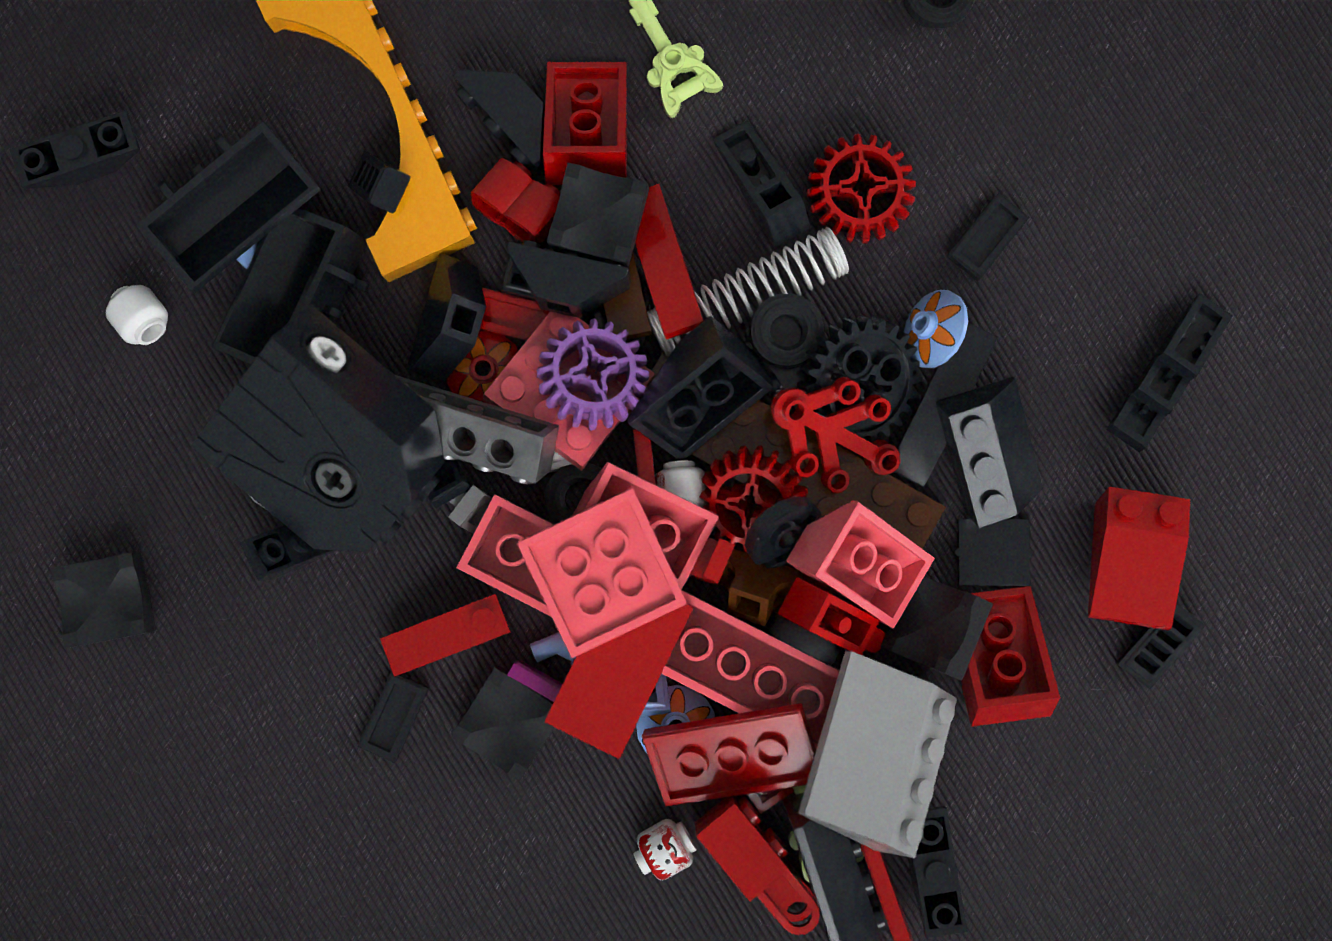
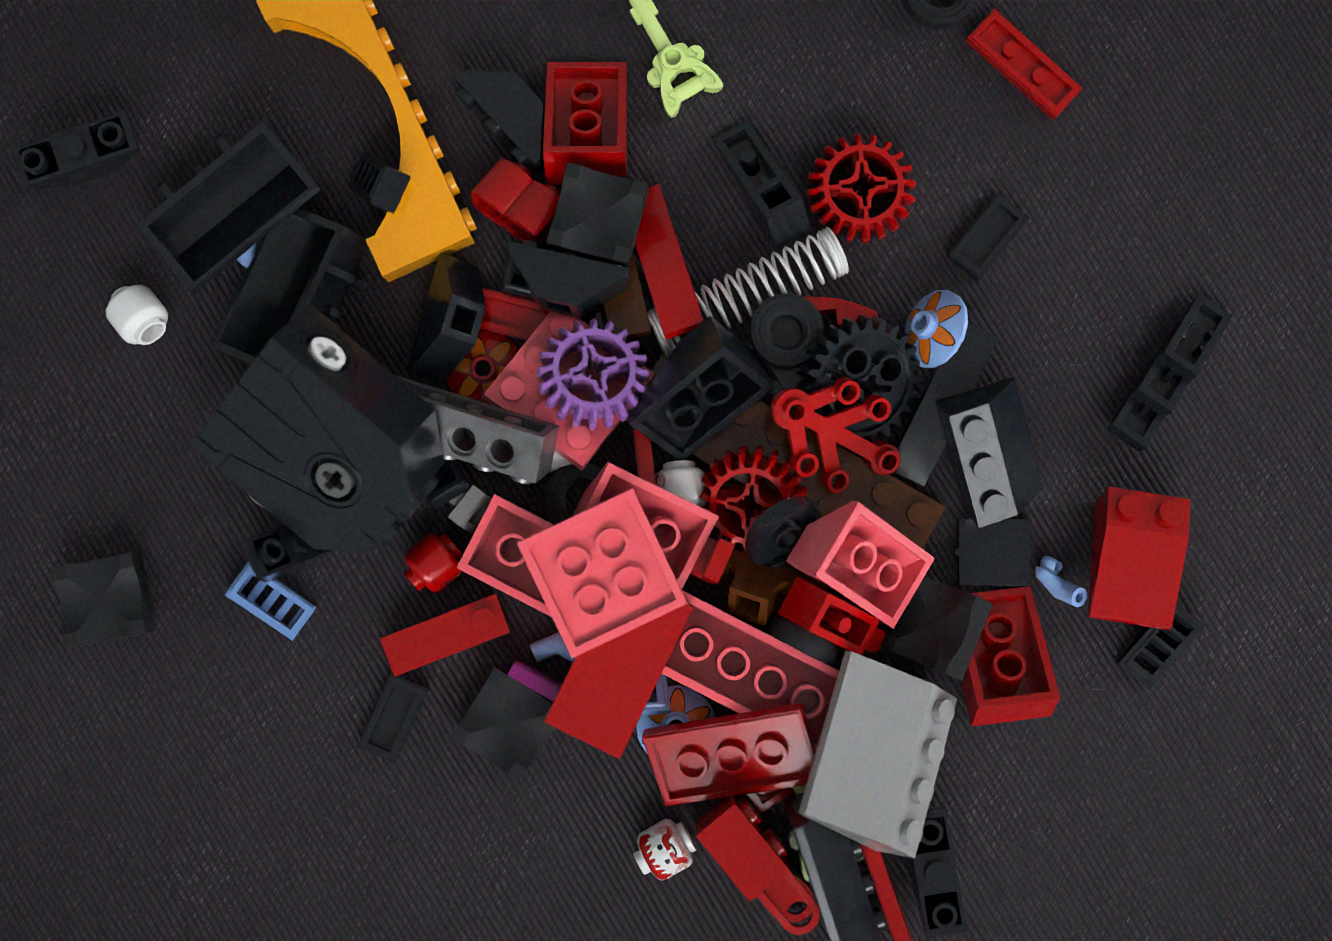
(248, 602): none -> medium blue slope
(433, 562): none -> red head
(840, 309): none -> red slope
(1023, 64): none -> red tile
(1061, 589): none -> light blue arm

